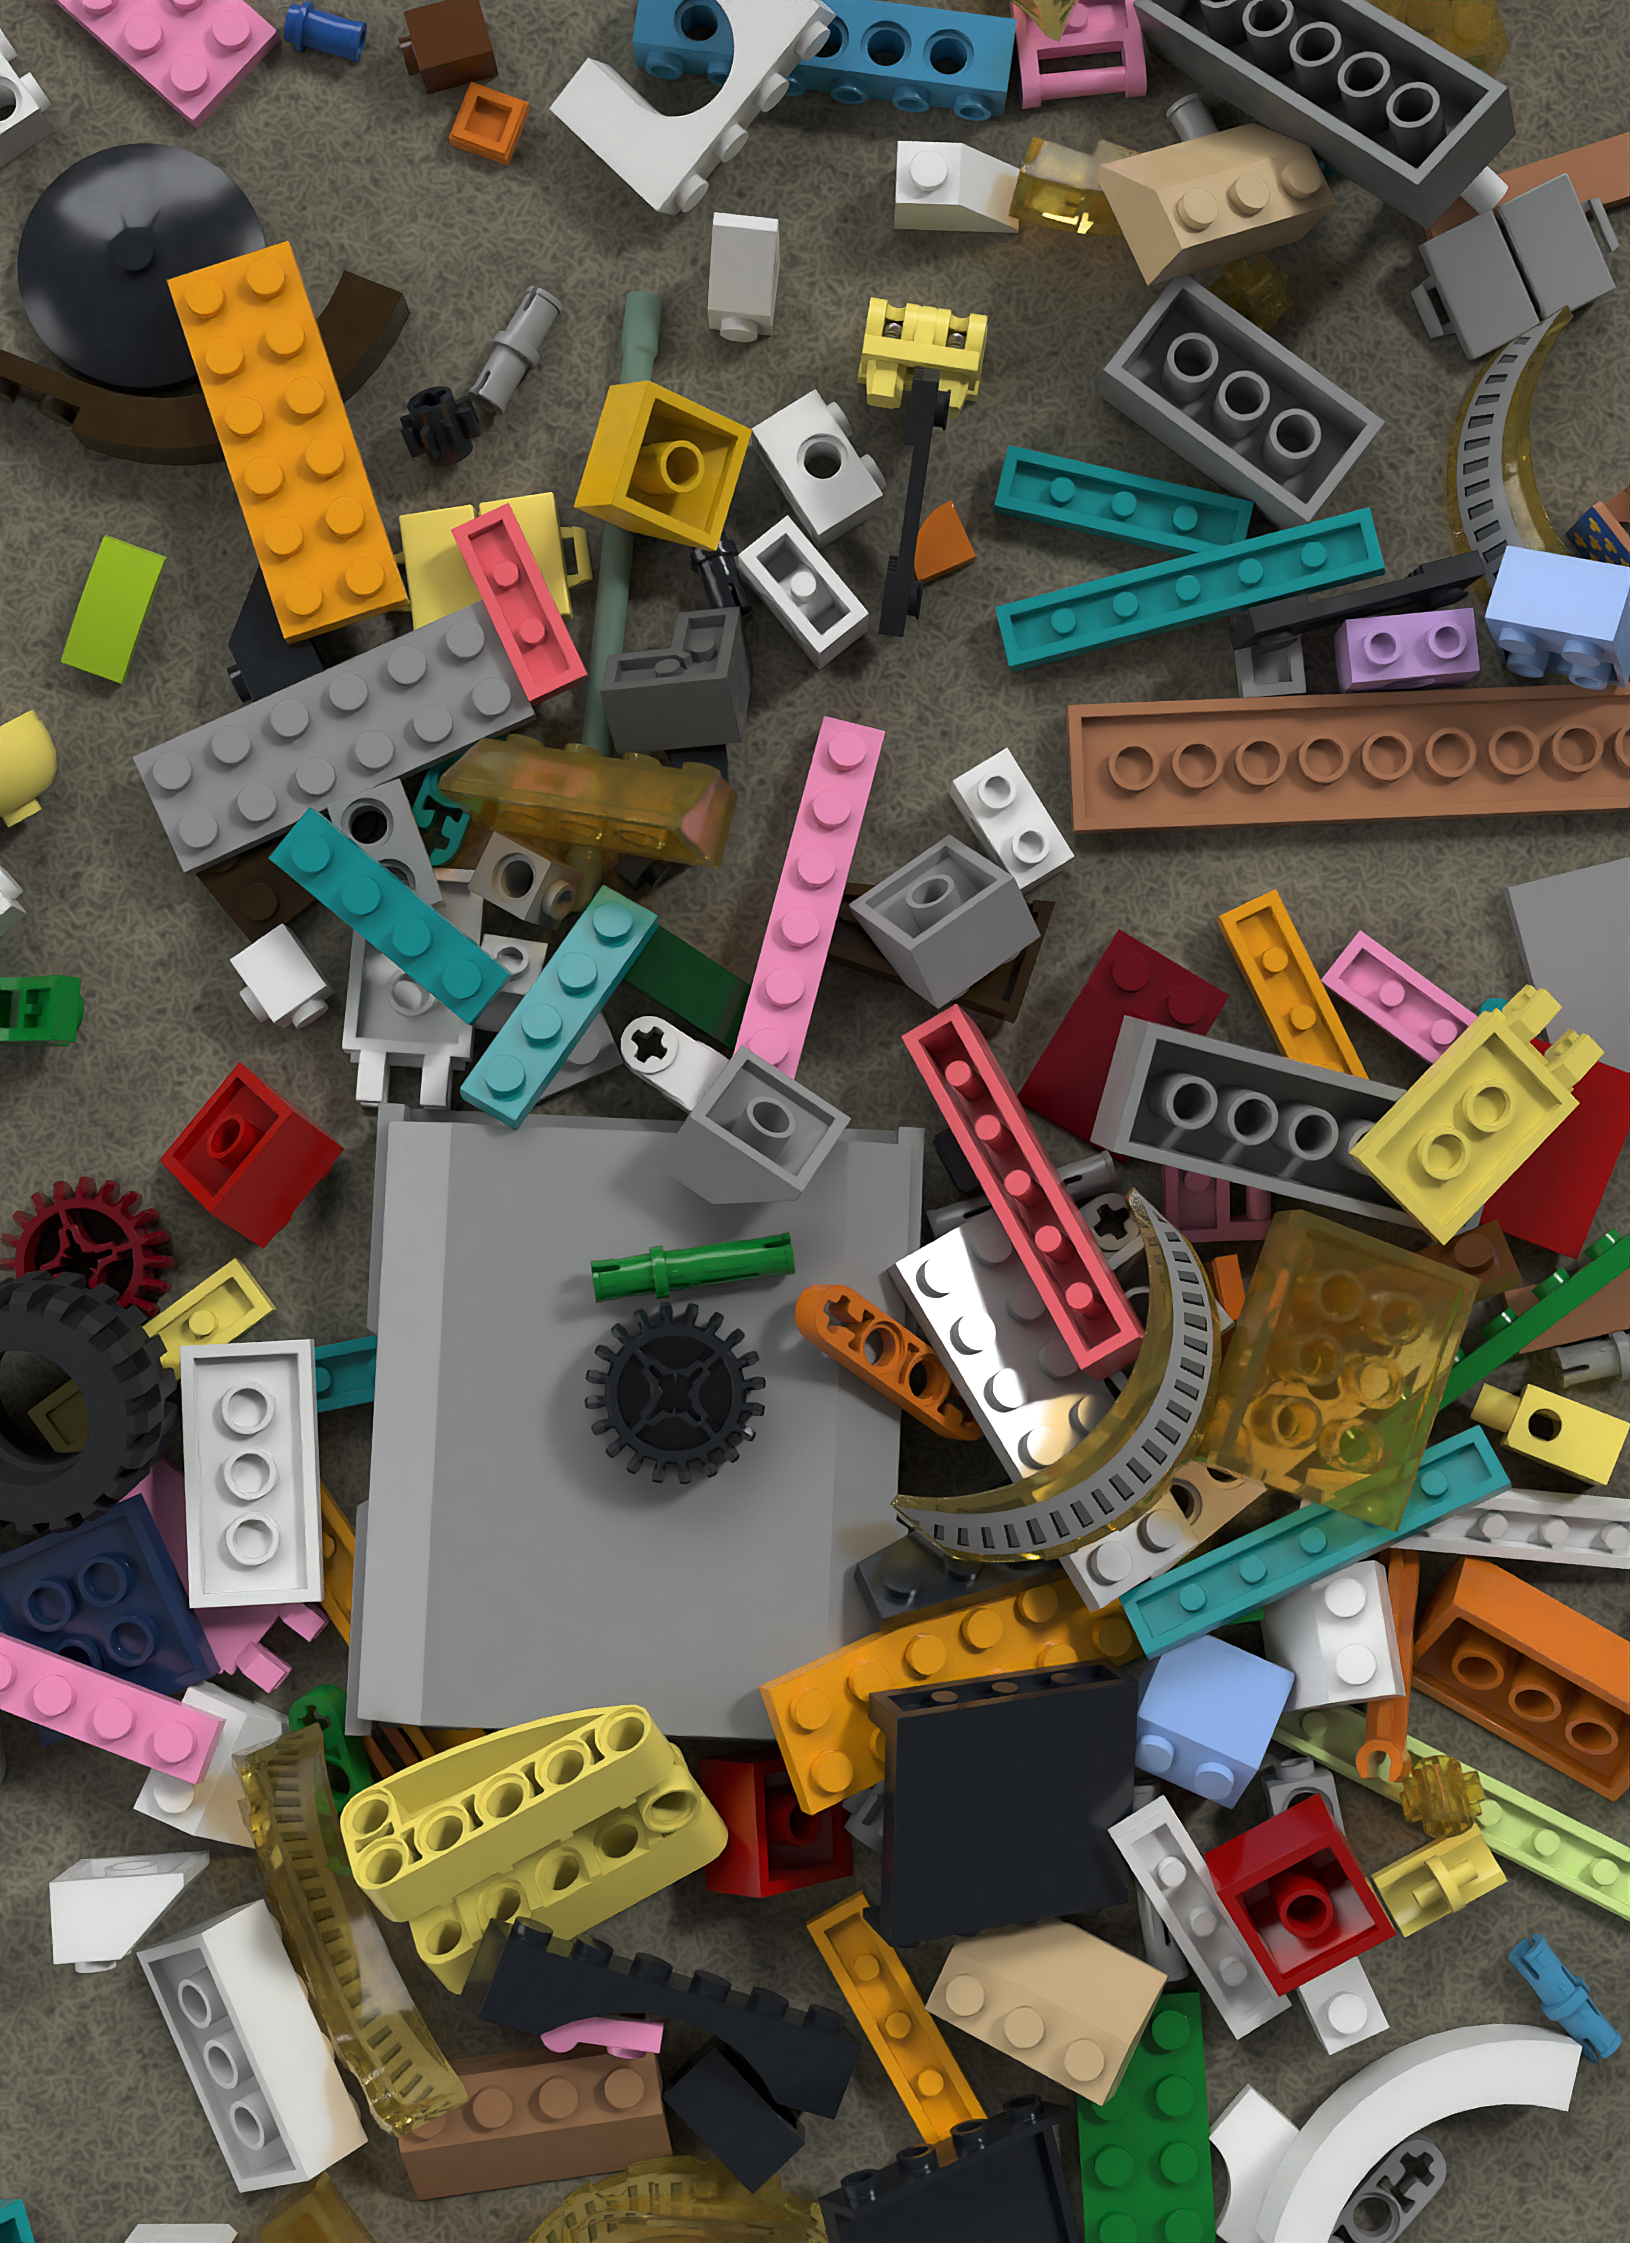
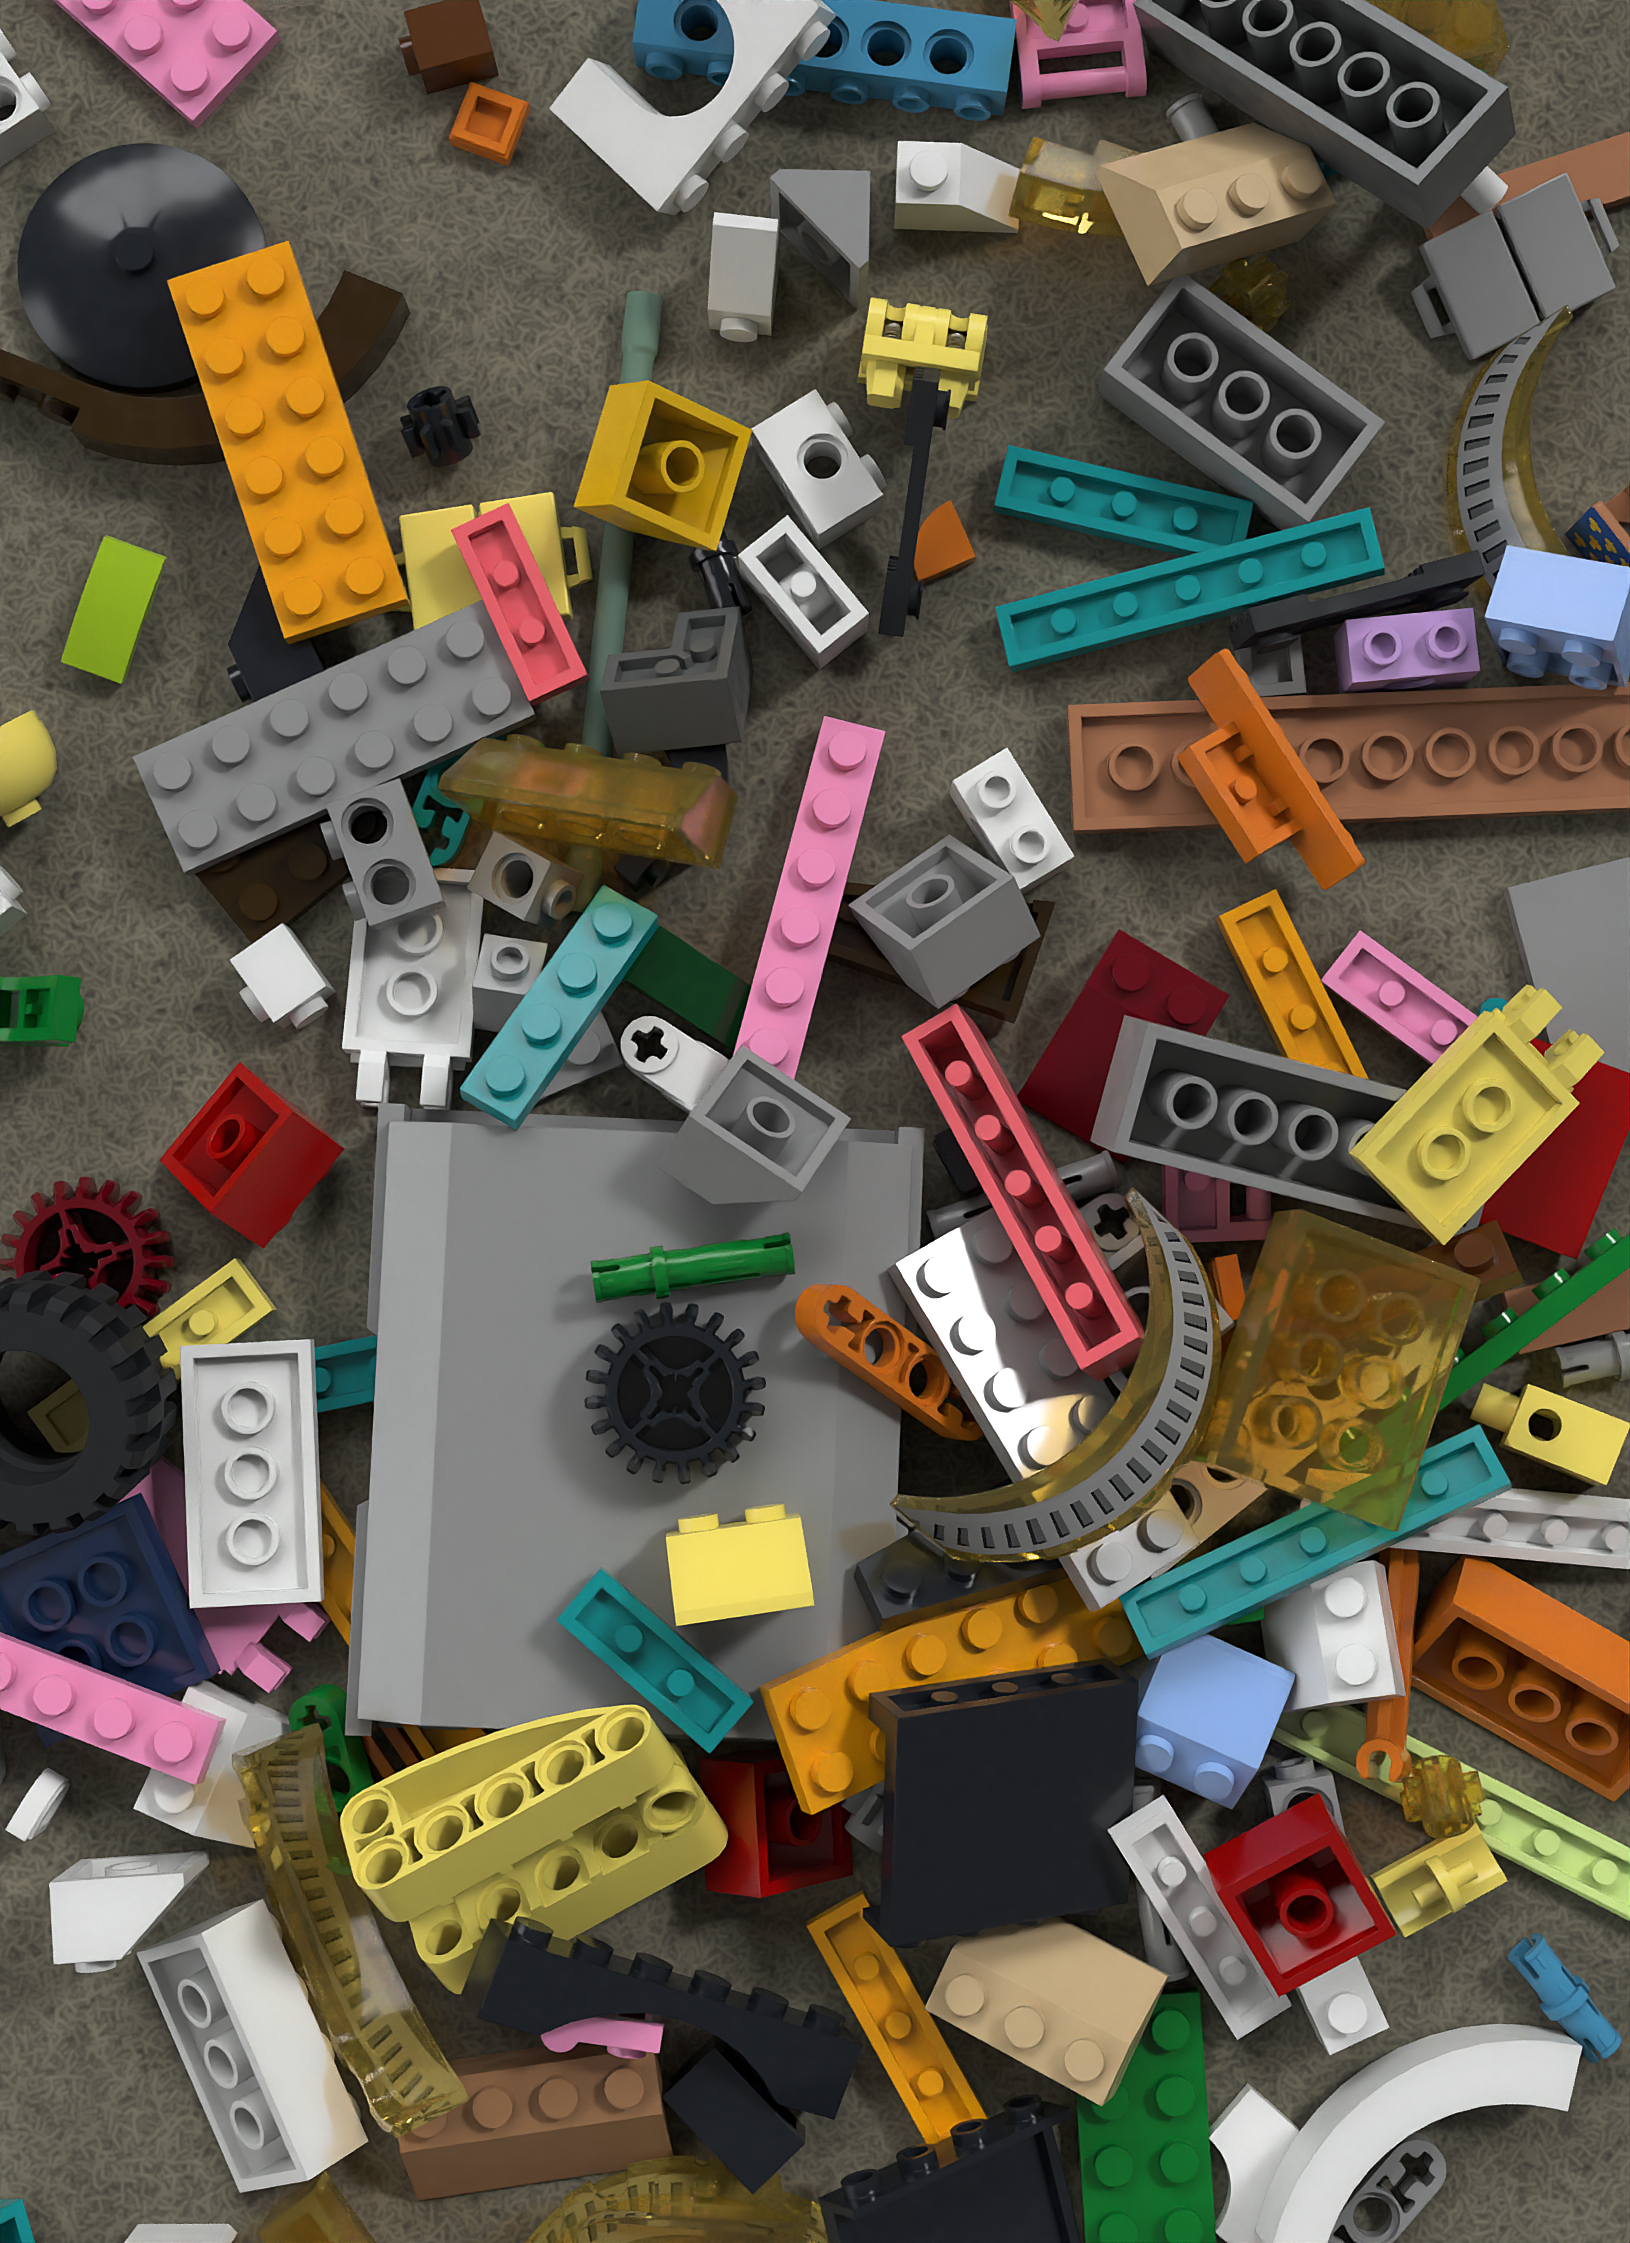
(39, 1805): none -> white tile
(324, 32): blue pin -> none
(391, 916): teal plate -> none
(515, 350): light grey pin -> none
(655, 1659): none -> teal plate
(738, 1565): none -> light yellow slope
(827, 223): none -> light grey slope
(1258, 780): none -> orange bracket

